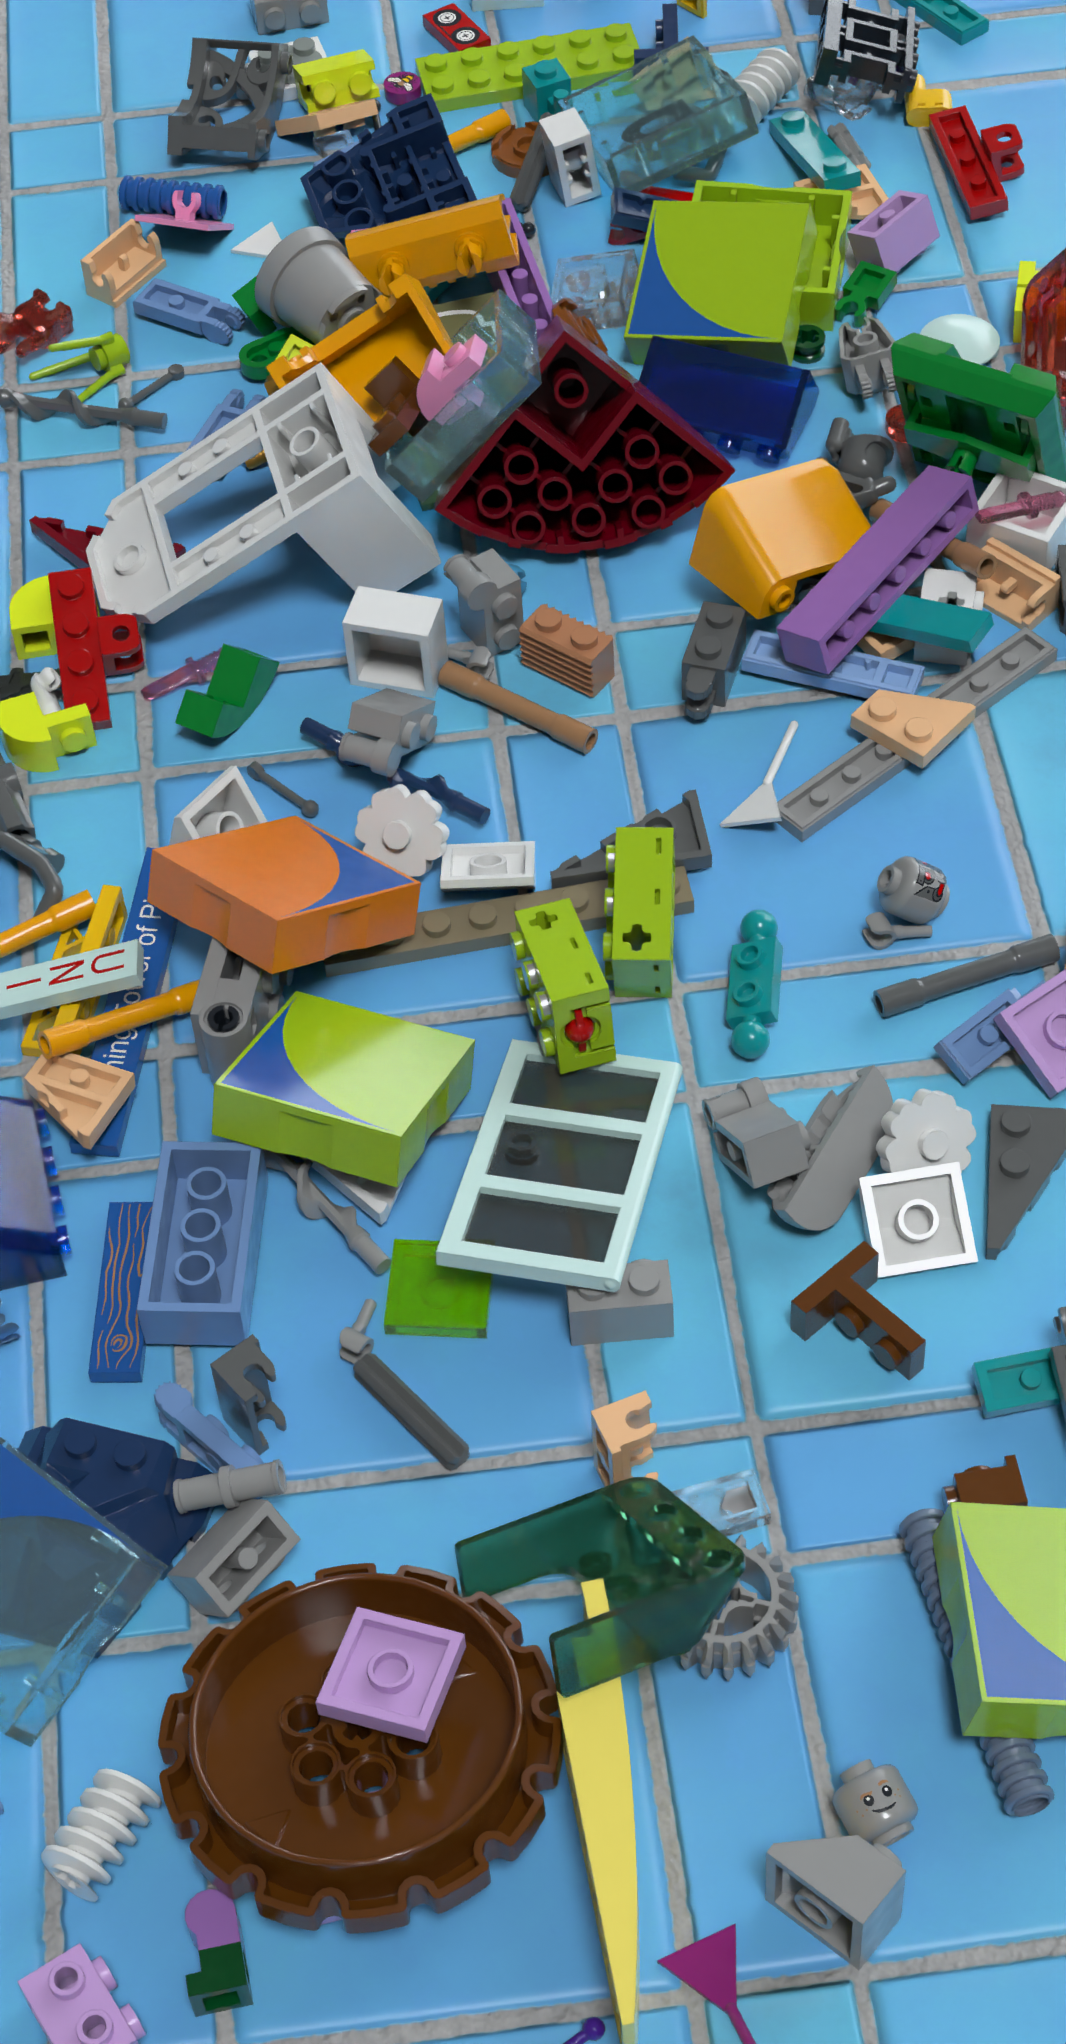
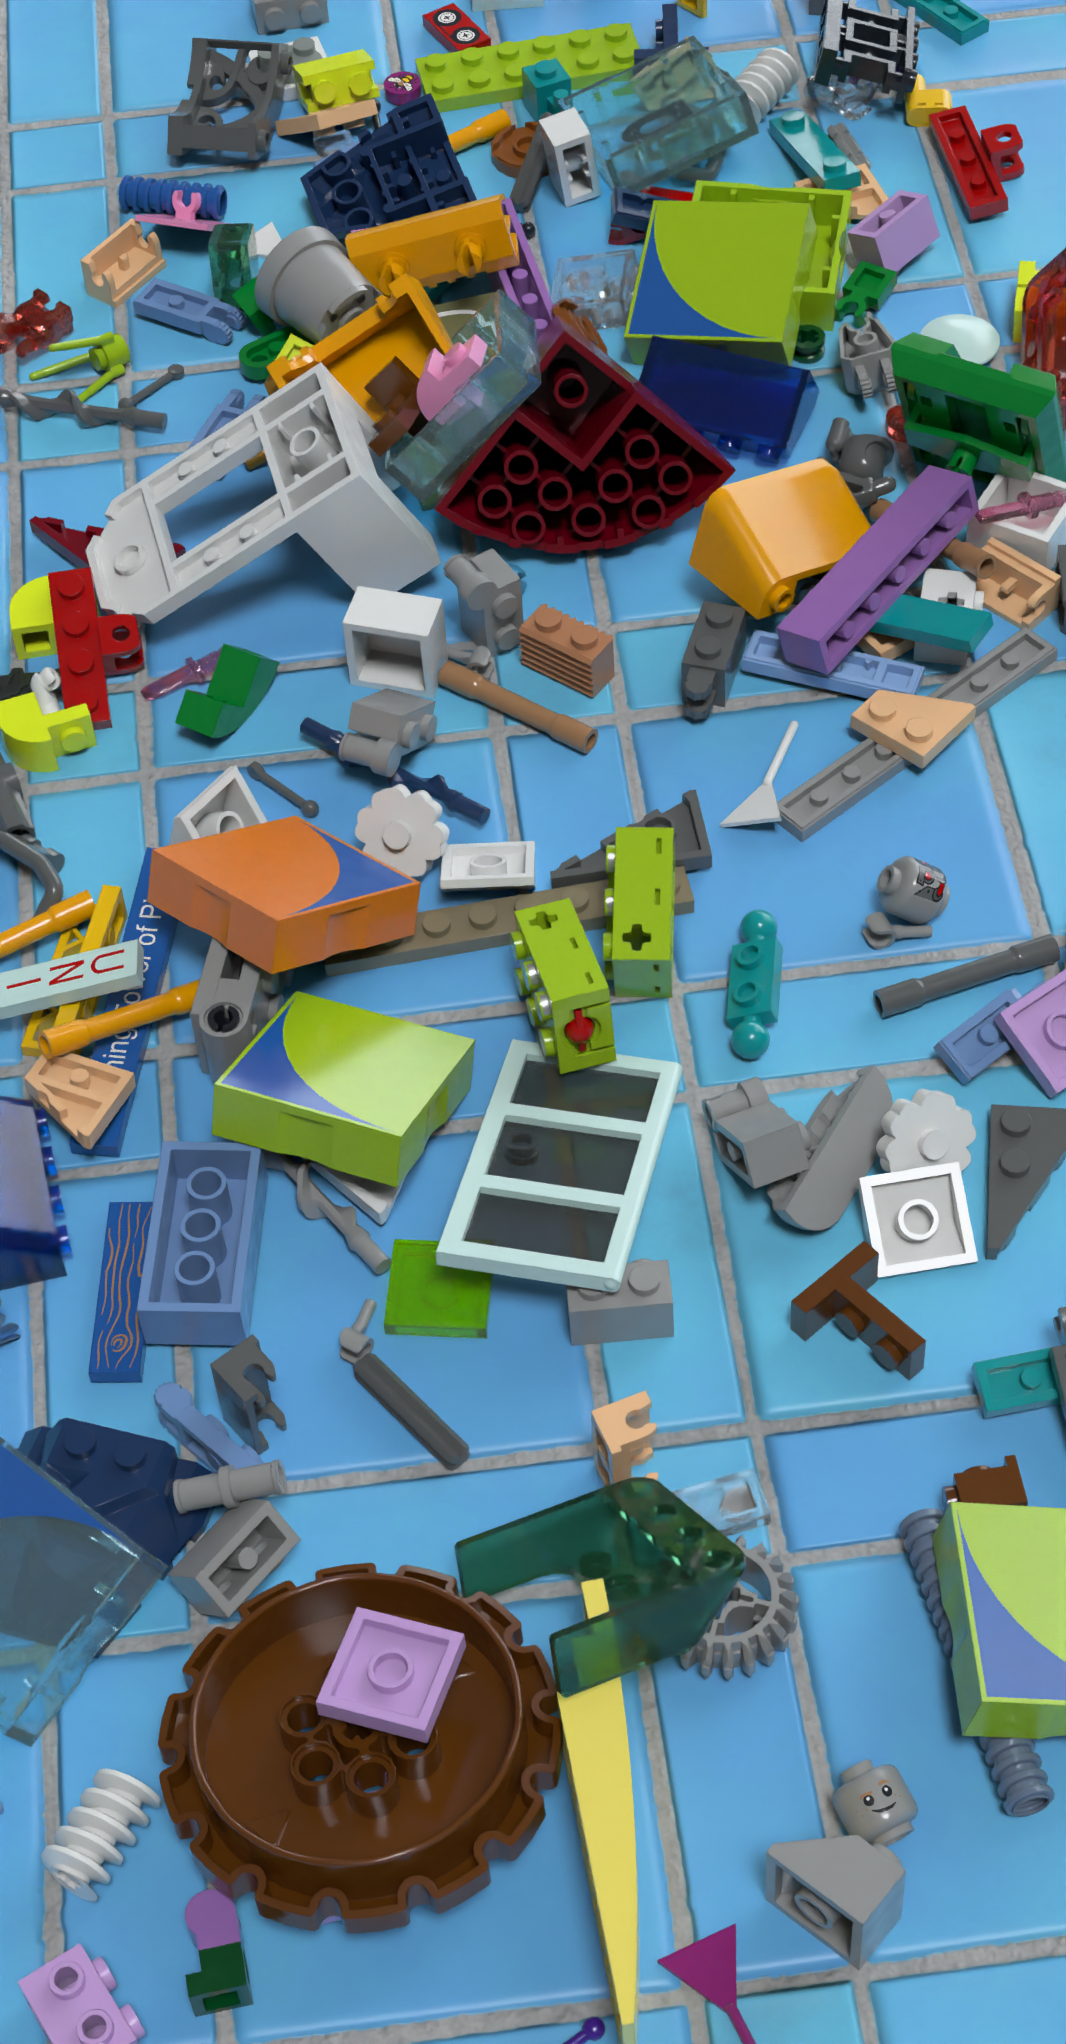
(232, 256): none -> clear green torso

